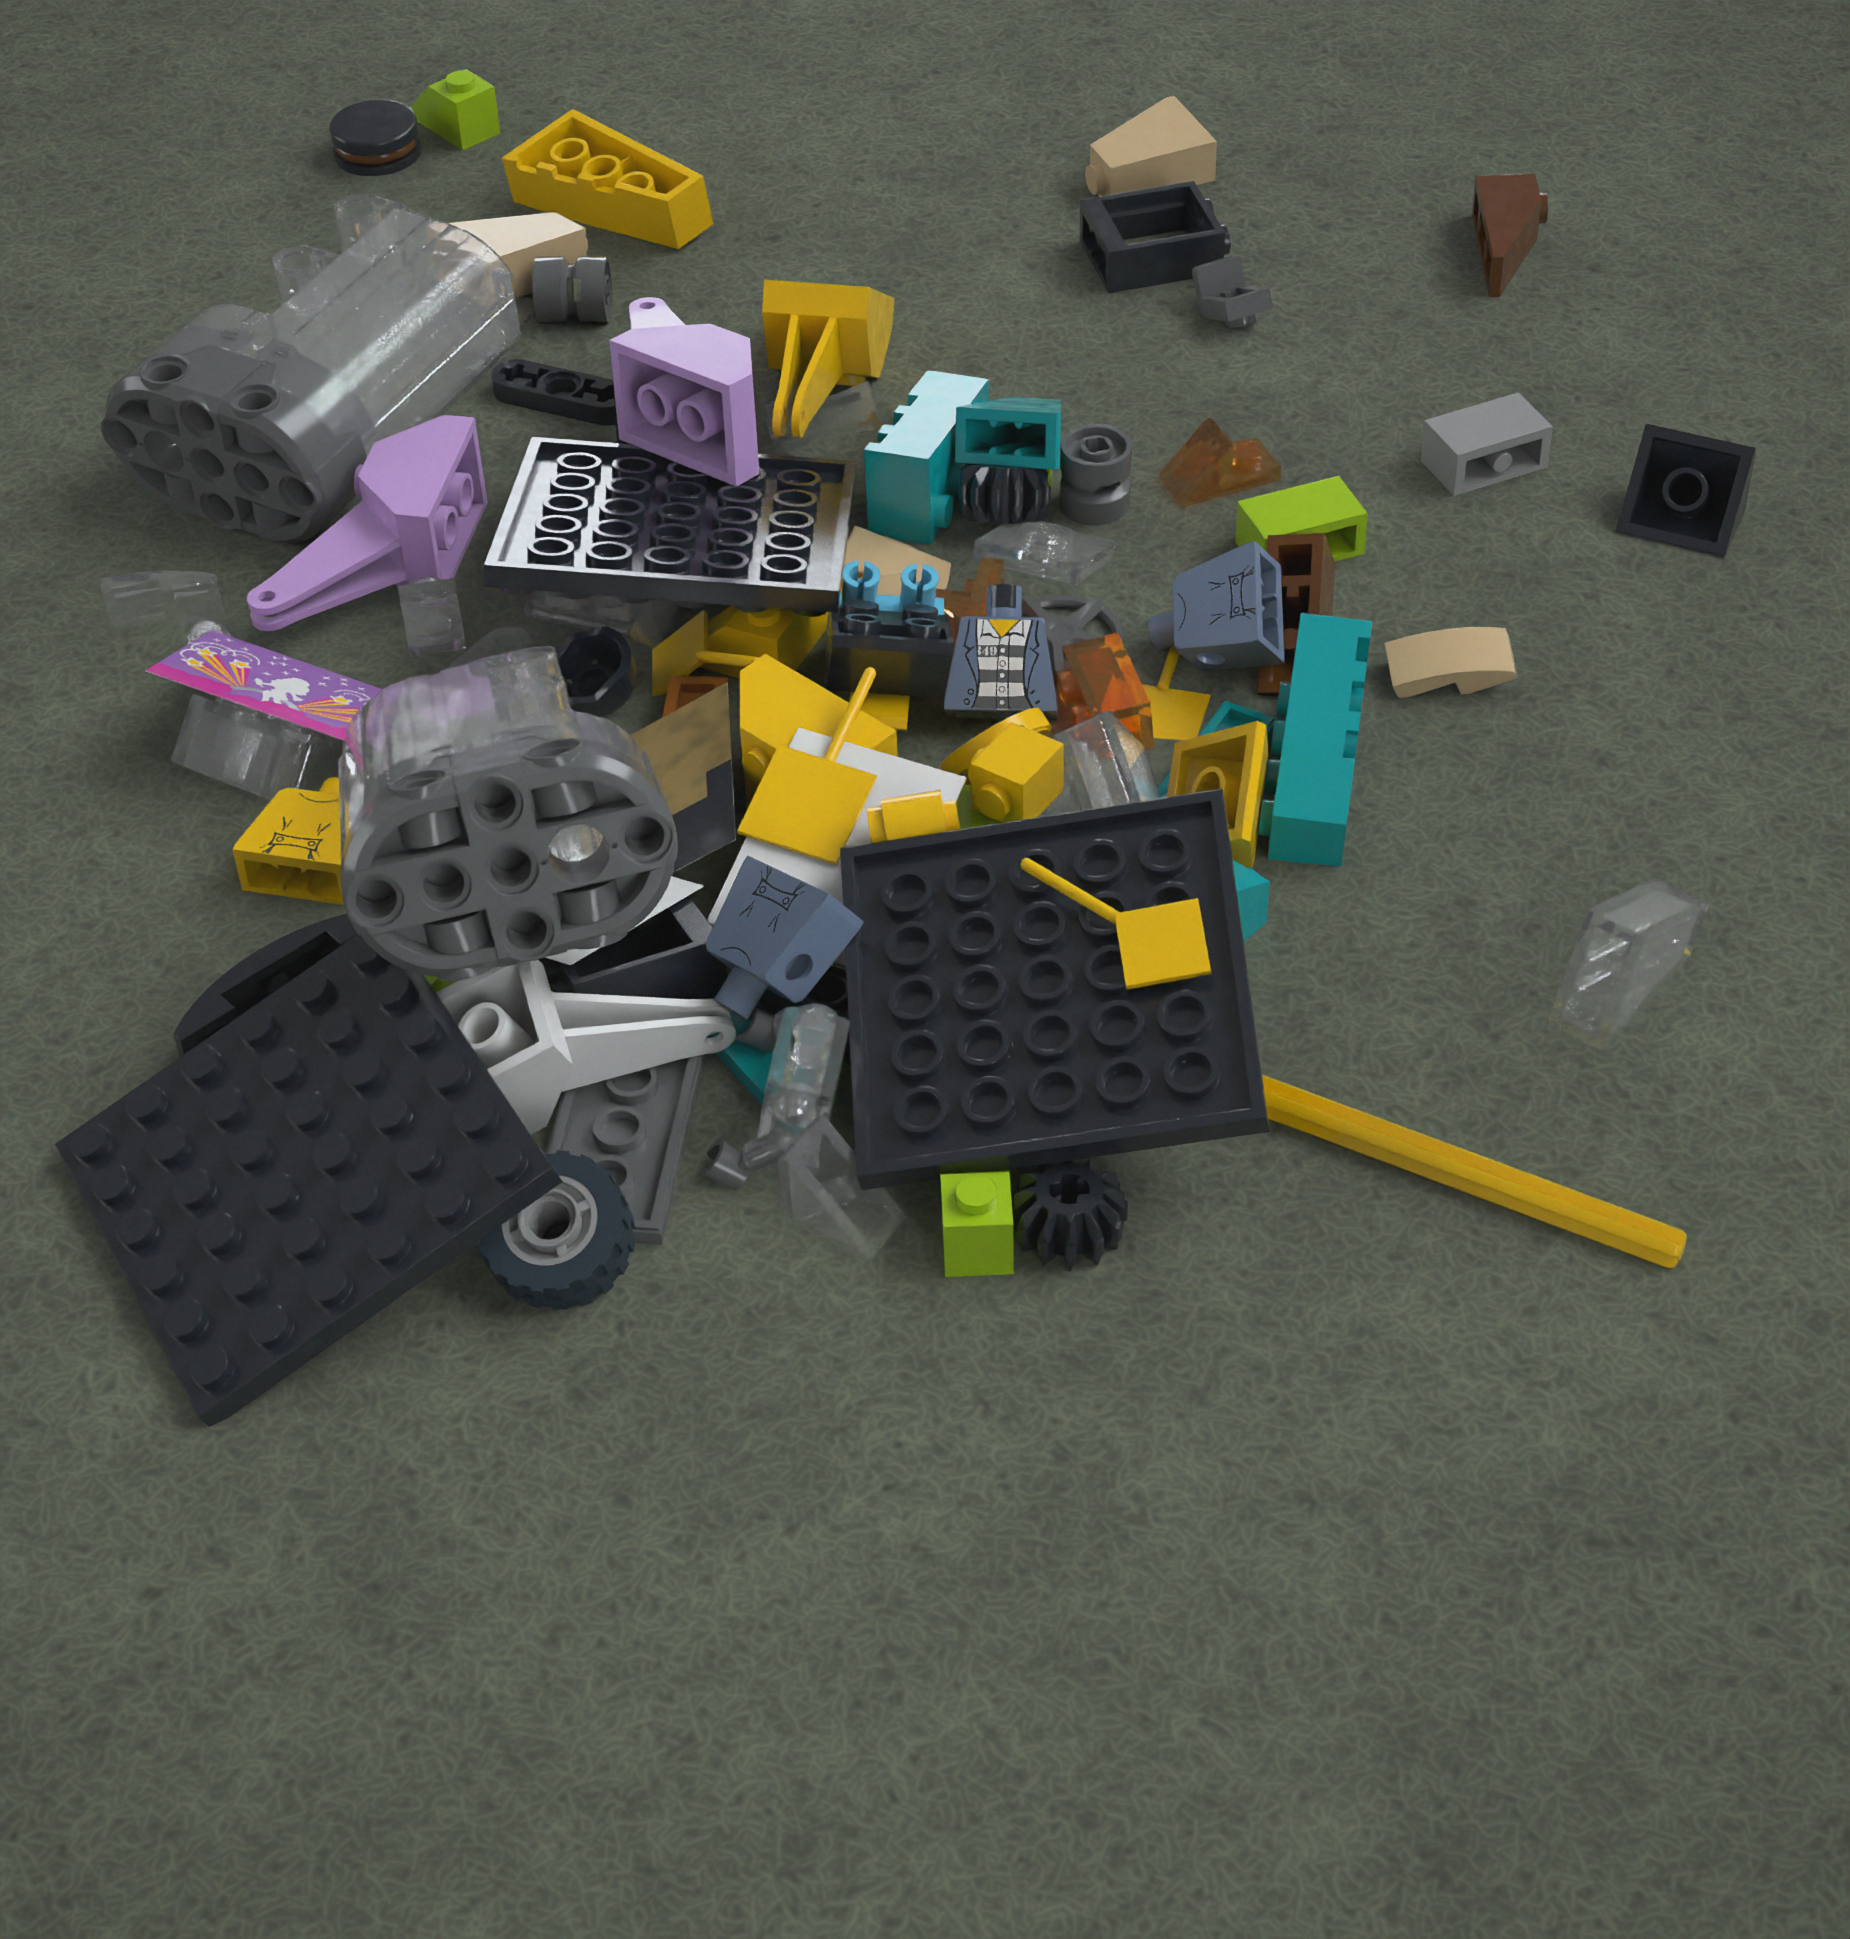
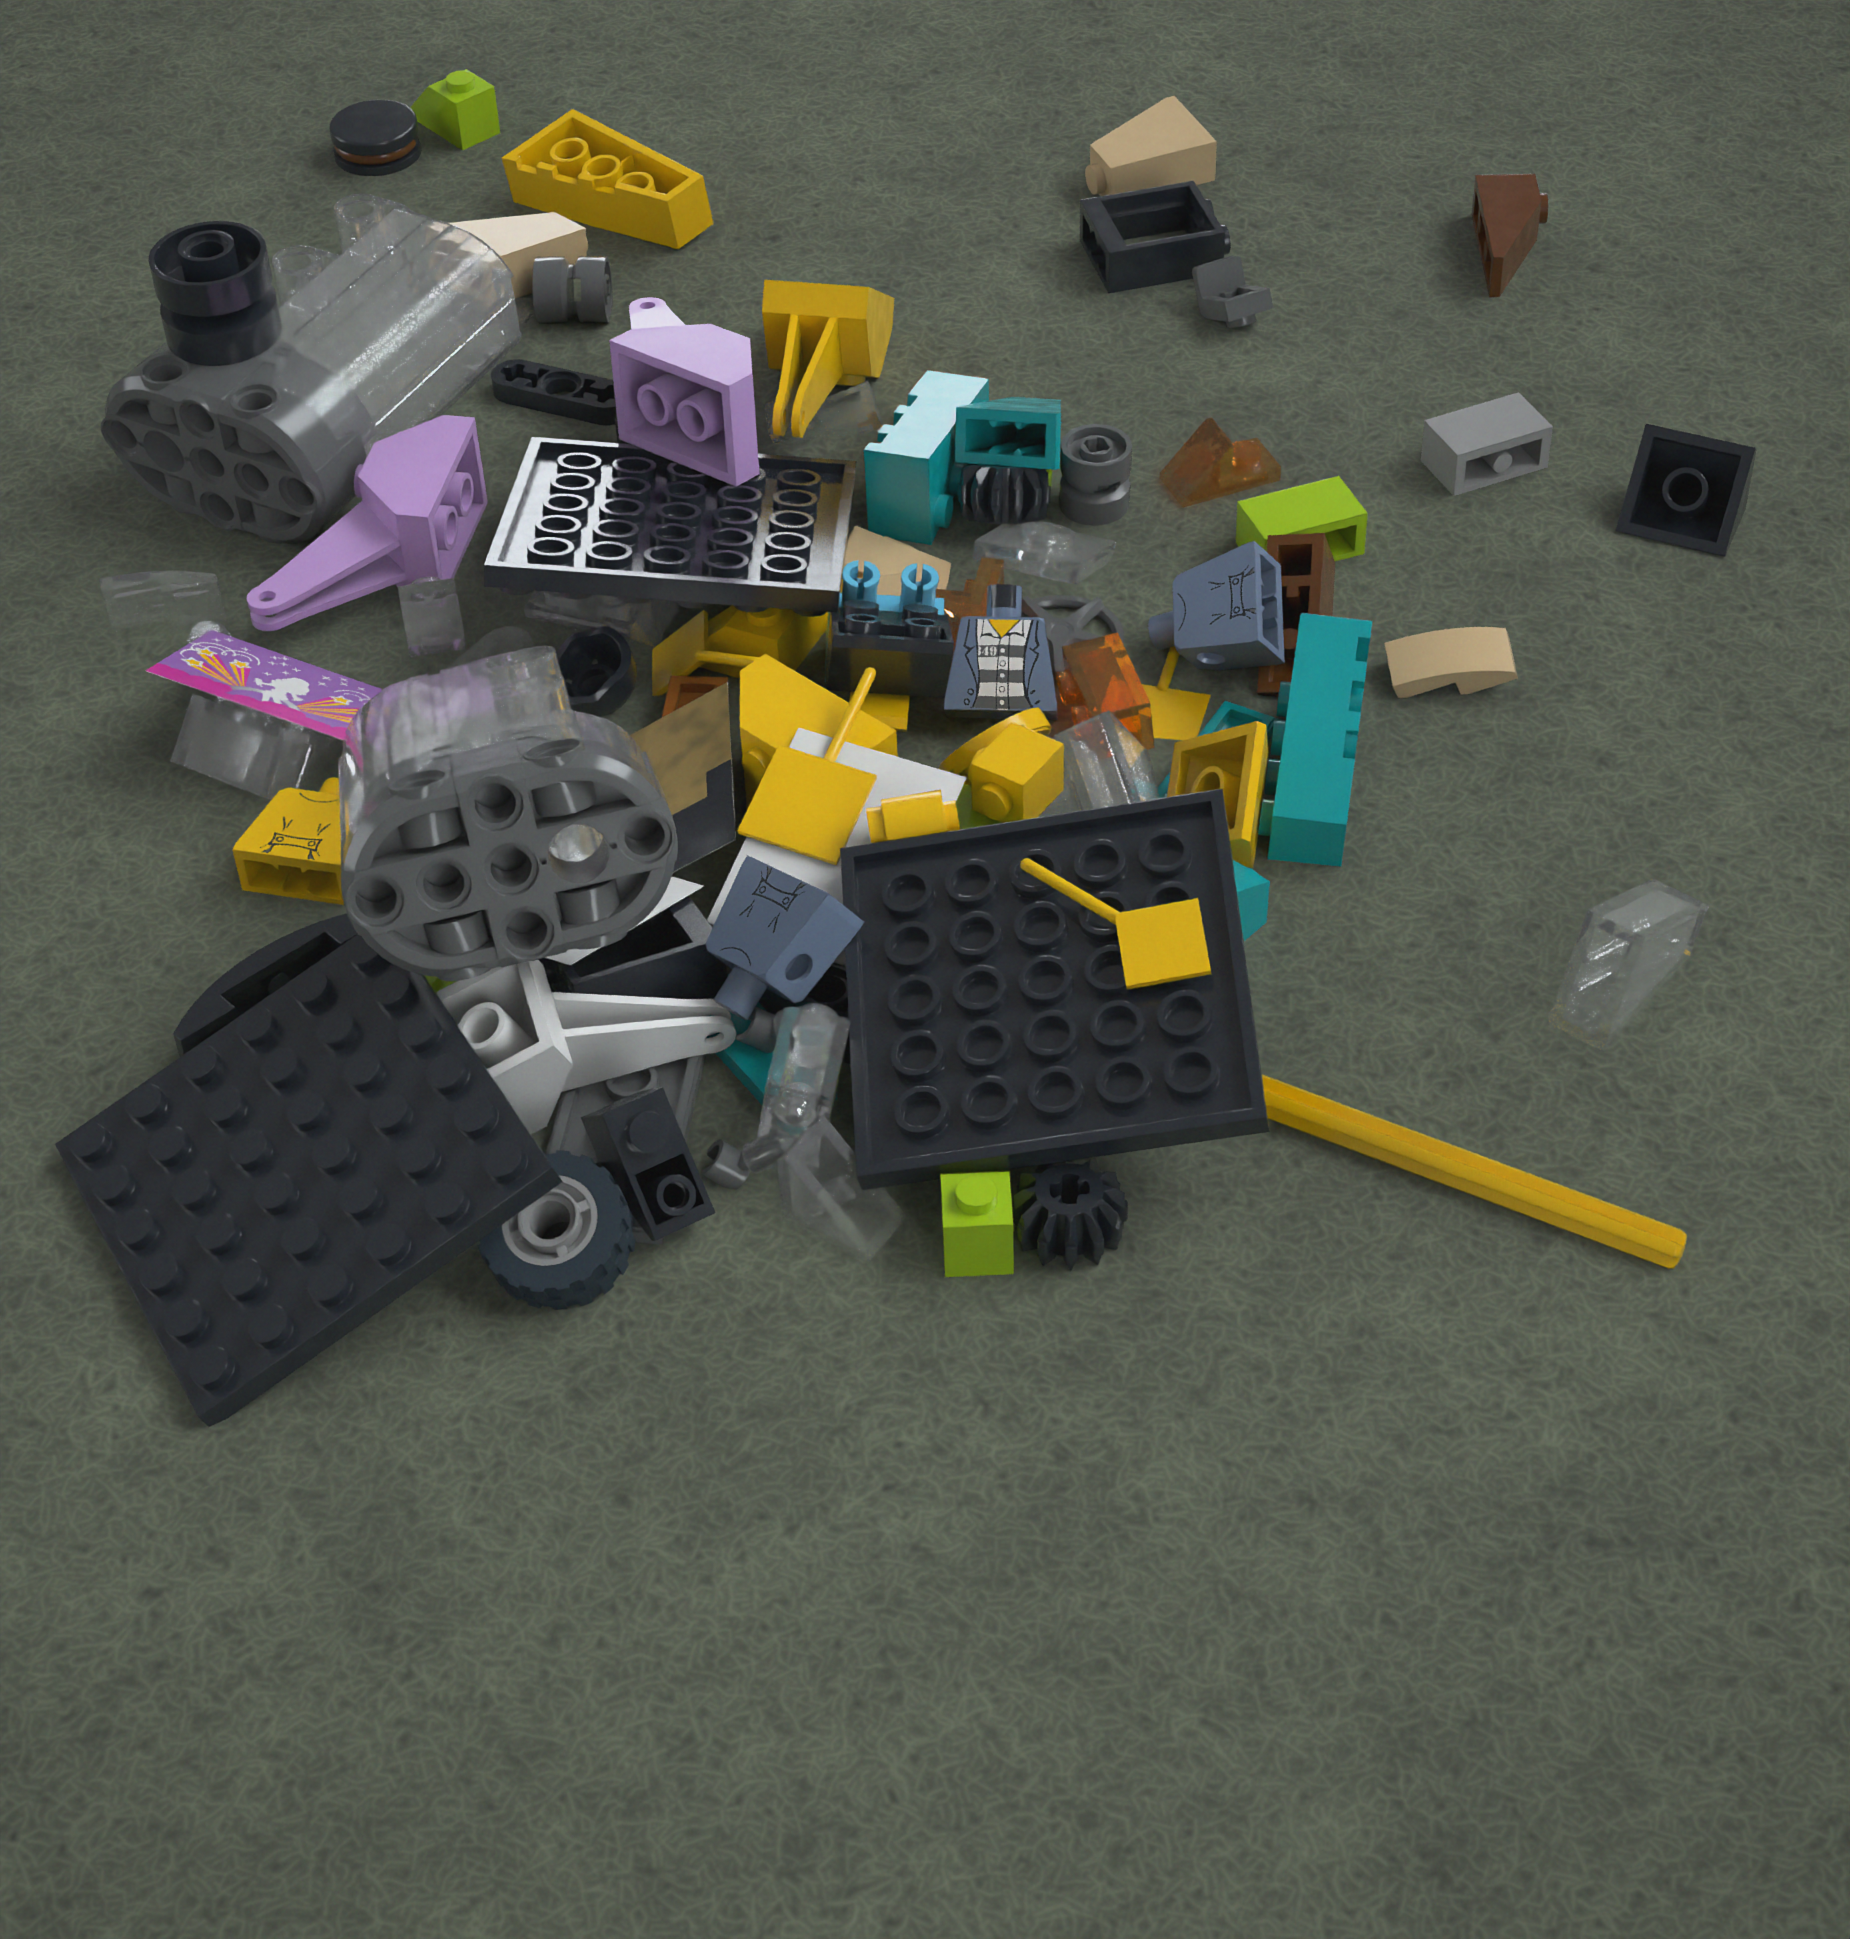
(215, 293): none -> black wheel
(649, 1162): none -> black slope

